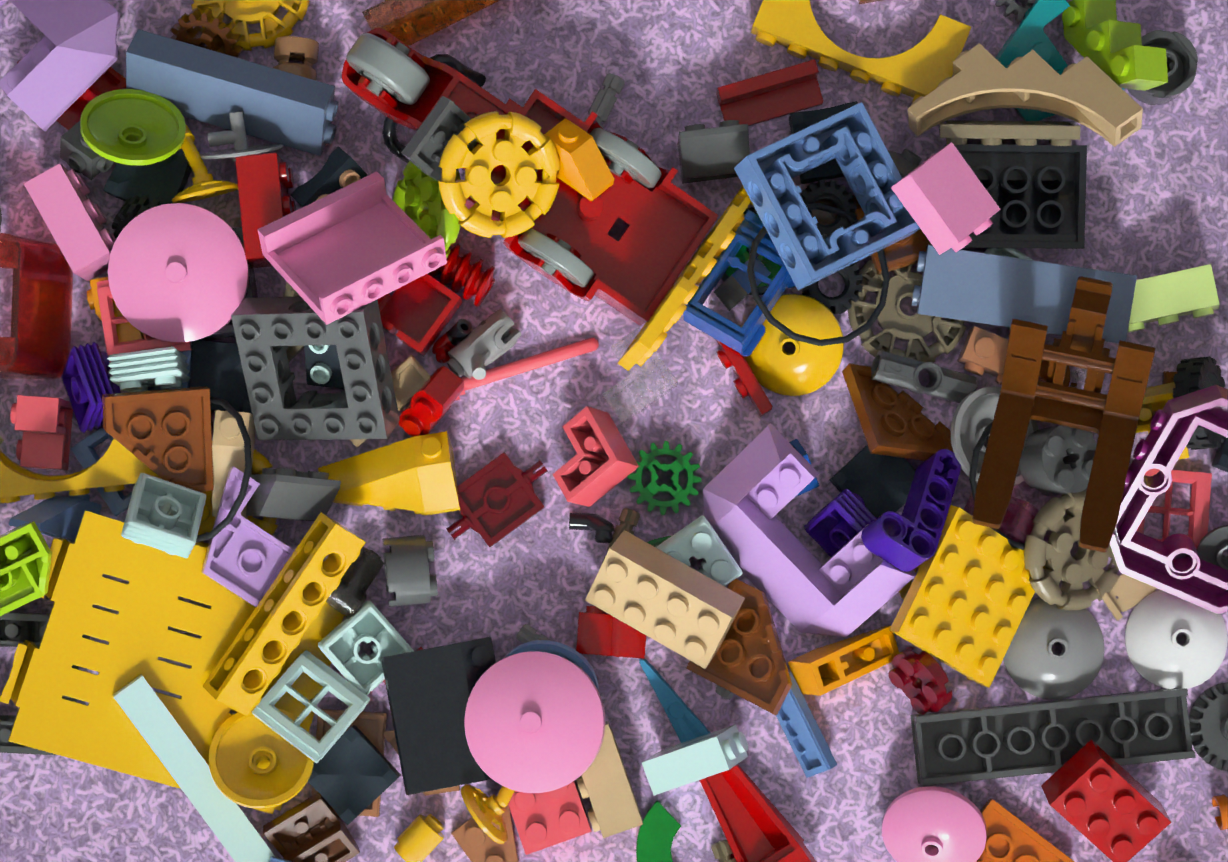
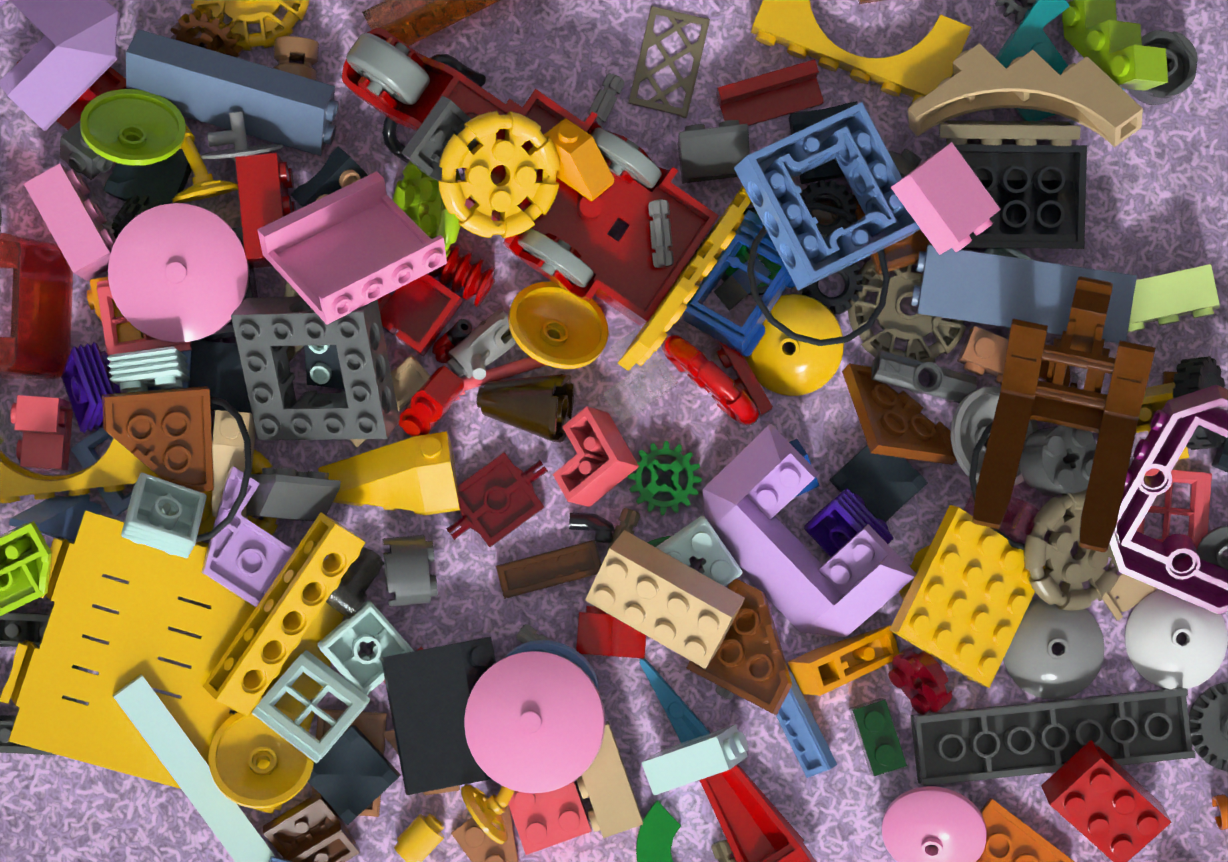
(530, 404): none -> dark brown cone
(549, 569): none -> reddish brown plate
(557, 326): none -> yellow dish
(651, 39): none -> dark tan window
(661, 233): none -> light grey axle
(709, 376): none -> red plate
(877, 736): none -> dark green brick
(914, 535): dark purple beam -> none

